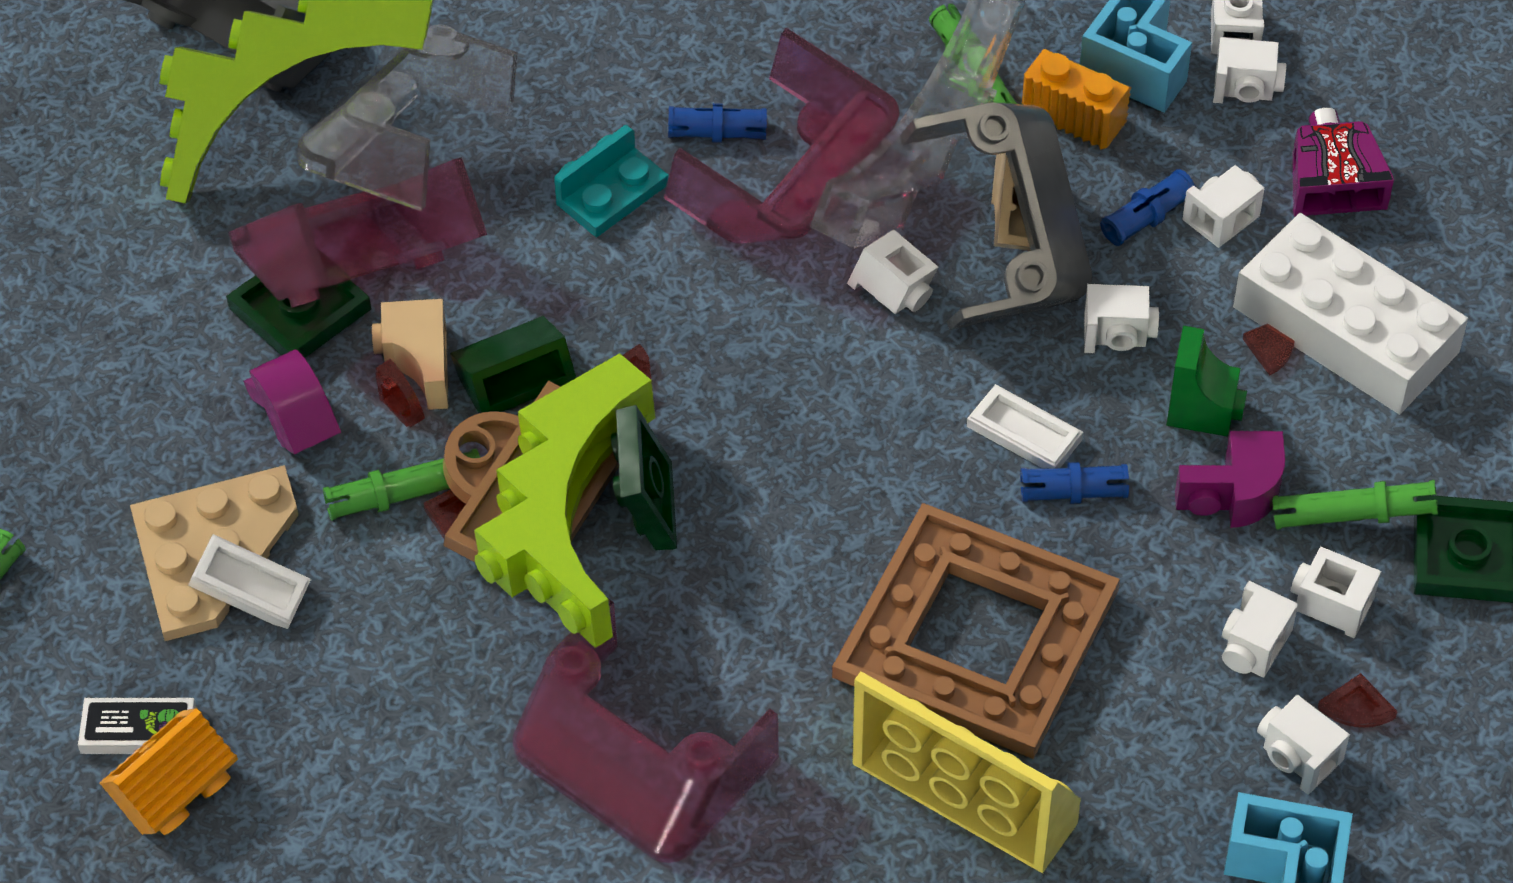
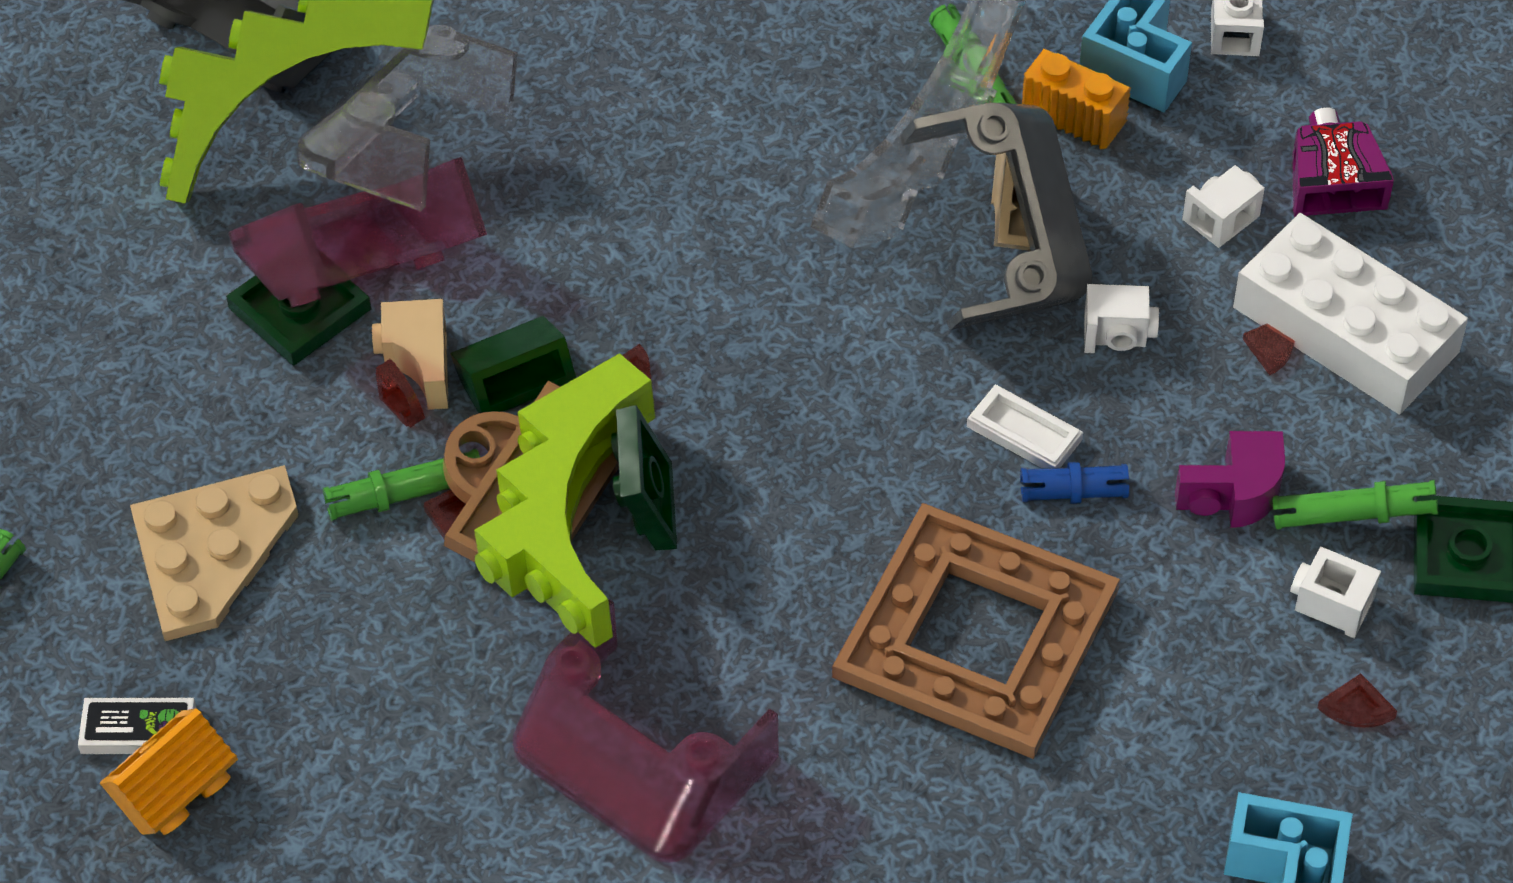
(249, 582): white tile -> none
(293, 401): magenta brick -> none
(608, 182): teal bracket -> none
(717, 122): blue pin -> none
(840, 121): clear pink windscreen -> none
(894, 273): white brick -> none
(960, 775): light yellow slope -> none
(1146, 207): blue pin -> none
(1203, 388): green arch -> none
(1248, 70): white brick -> none
(1257, 630): white brick -> none
(1303, 742): white brick -> none

